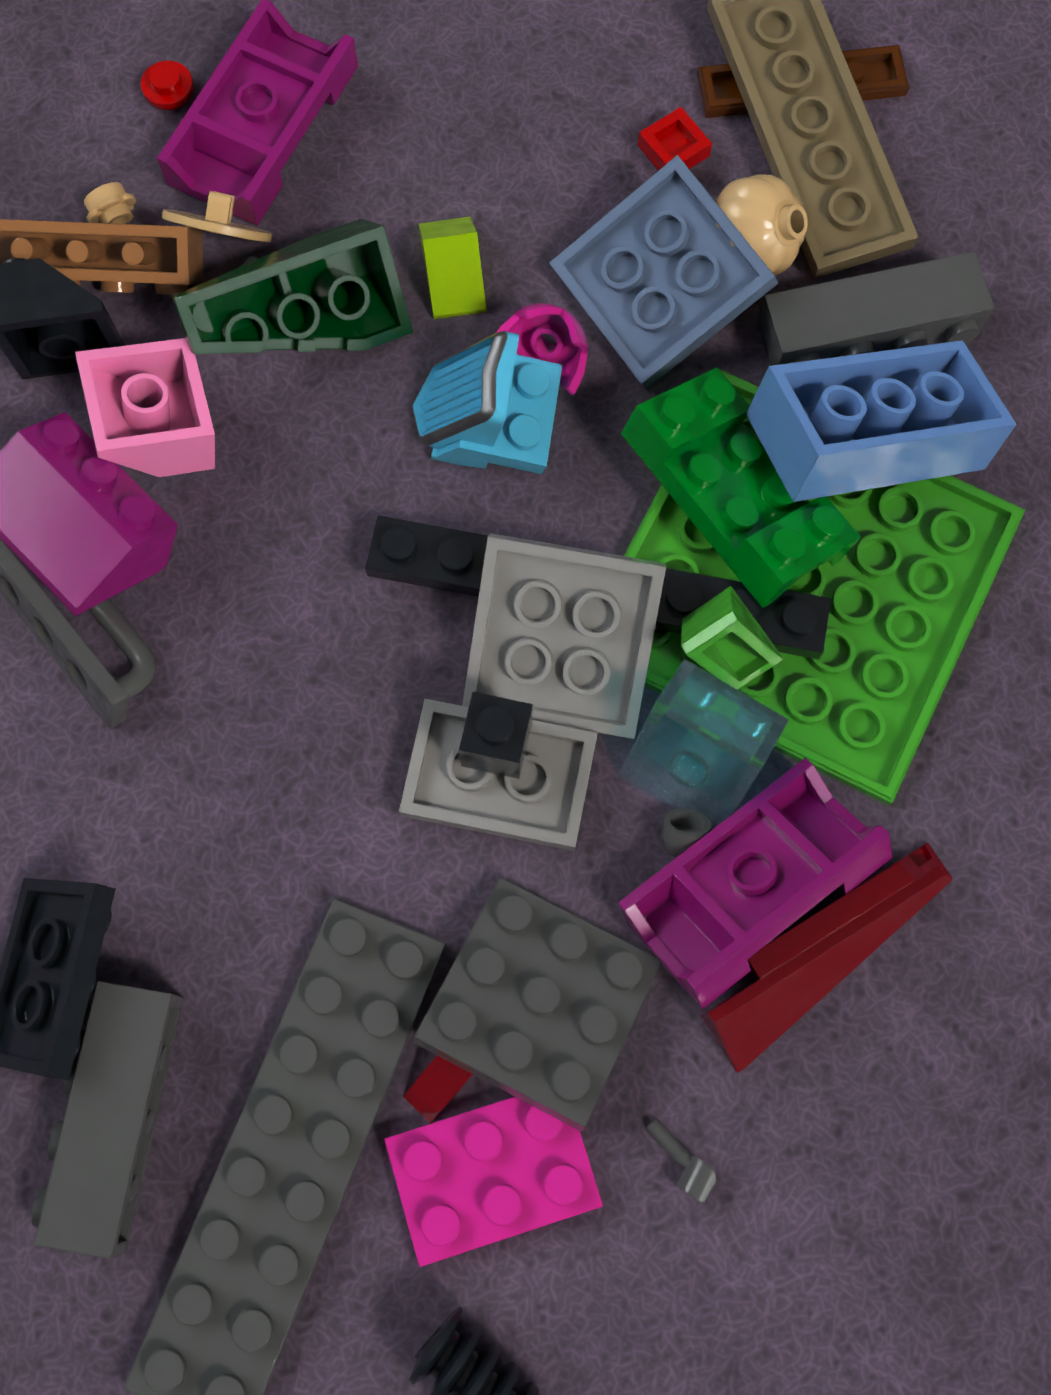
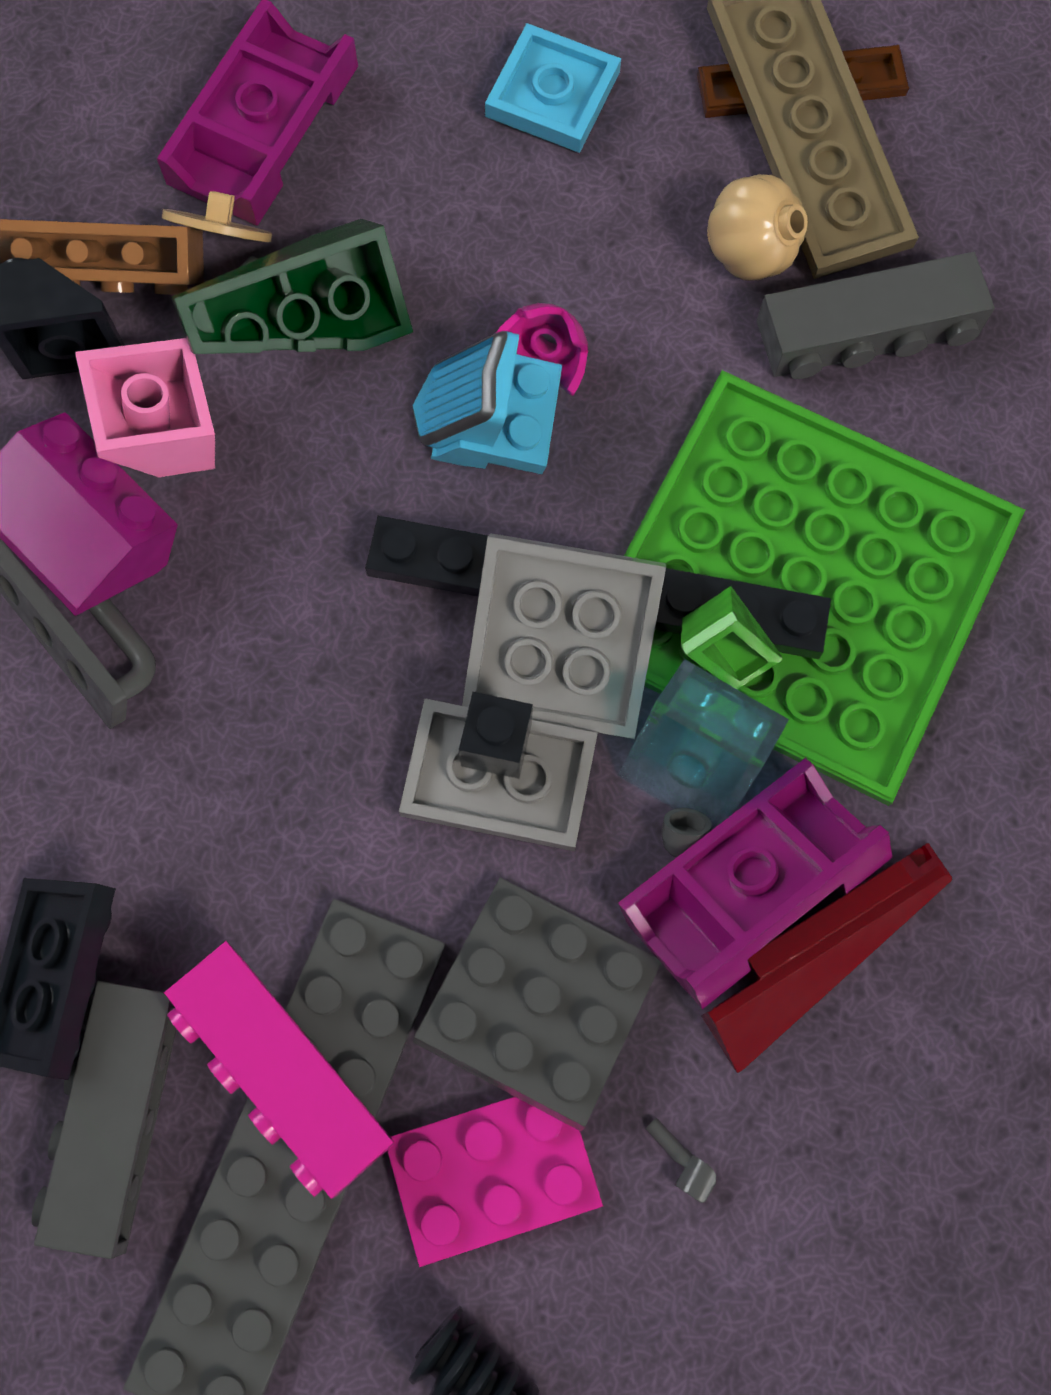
(110, 204): tan plate -> none
(167, 85): red plate -> none
(279, 1071): none -> dark pink brick
(436, 1087): dark red piece -> none
(453, 267): lime slope -> none
(552, 87): none -> medium azure plate
(663, 272): sand blue plate -> none
(674, 136): red plate -> none
(731, 489): green piece -> none
(878, 419): medium blue brick -> none

